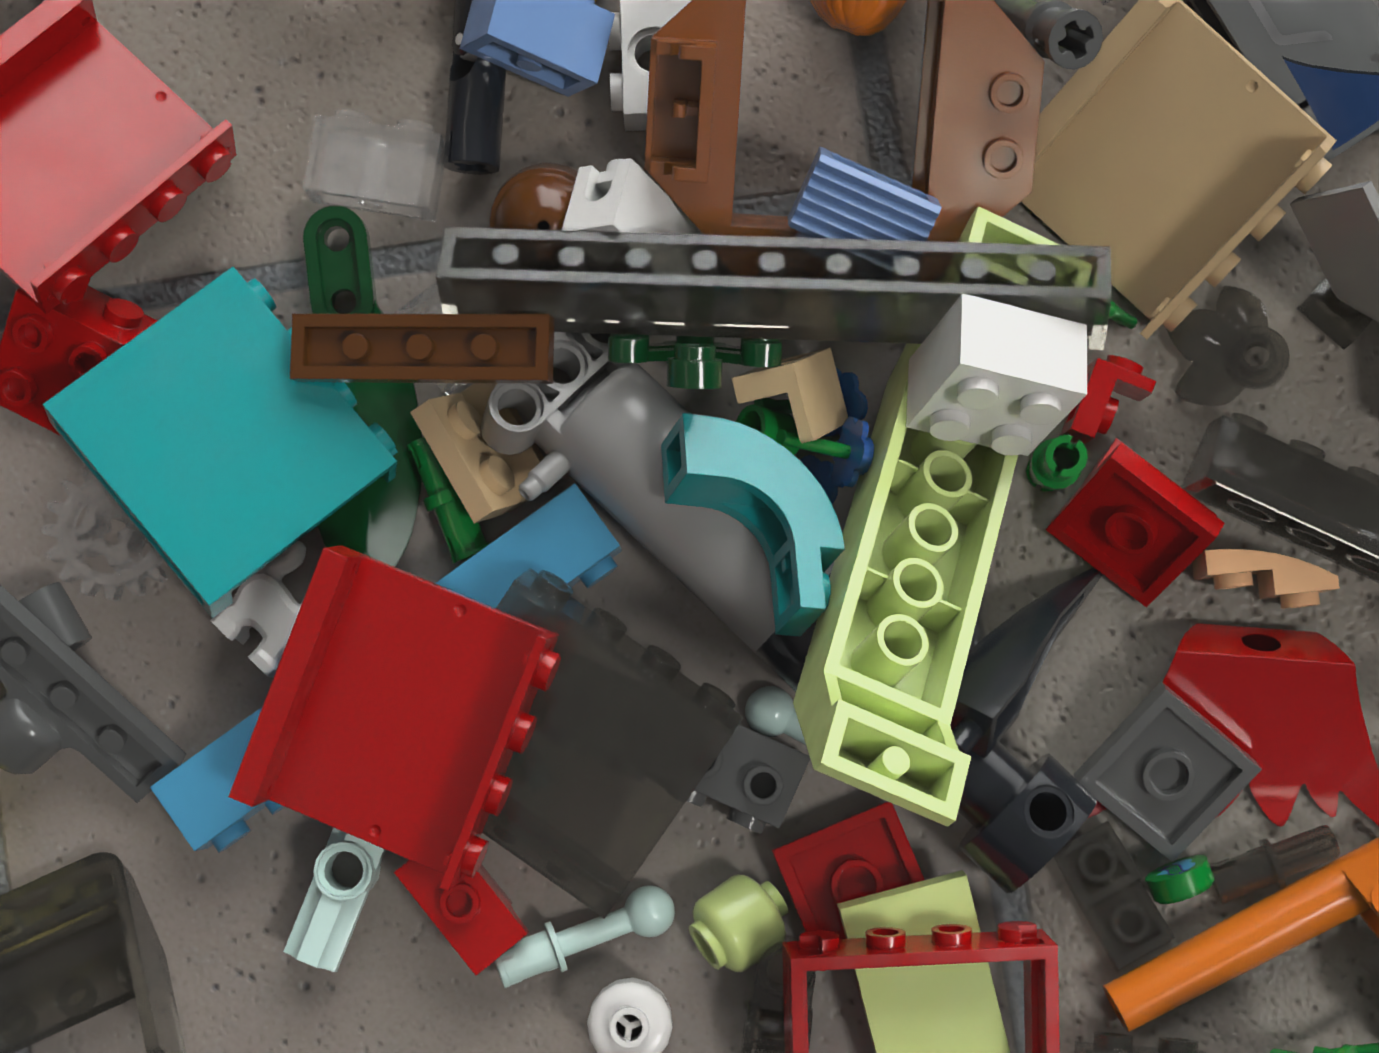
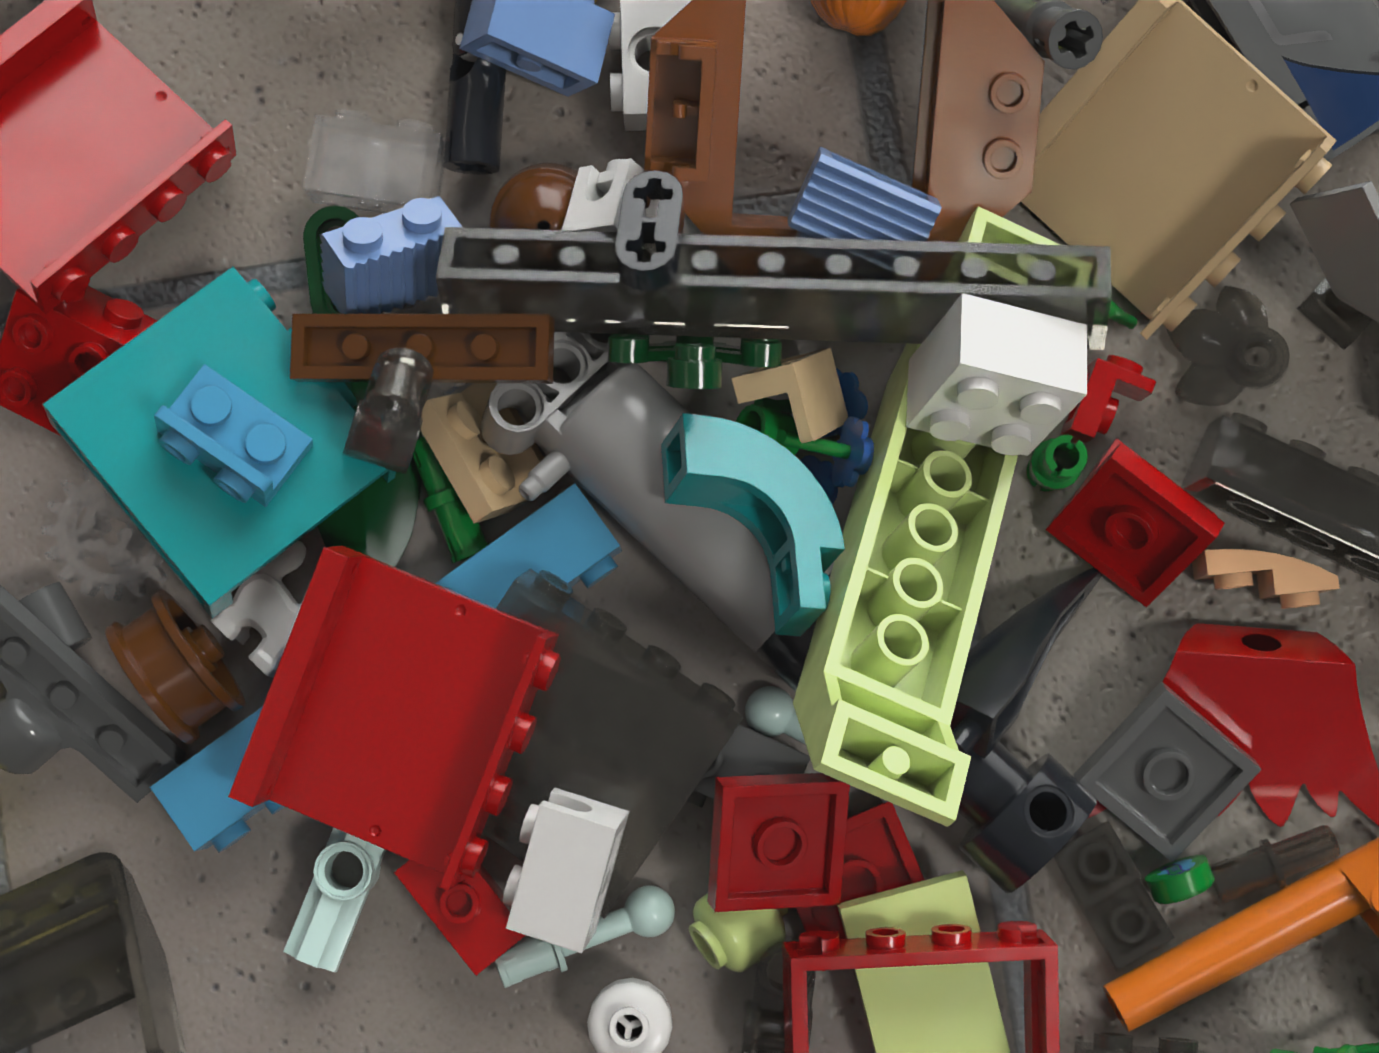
(175, 666): none -> reddish brown wheel
(232, 436): none -> dark azure bracket
(385, 257): none -> medium blue brick
(391, 410): none -> clear smoke piece
(565, 869): none -> white brick
(637, 229): none -> beam
(777, 841): none -> red plate

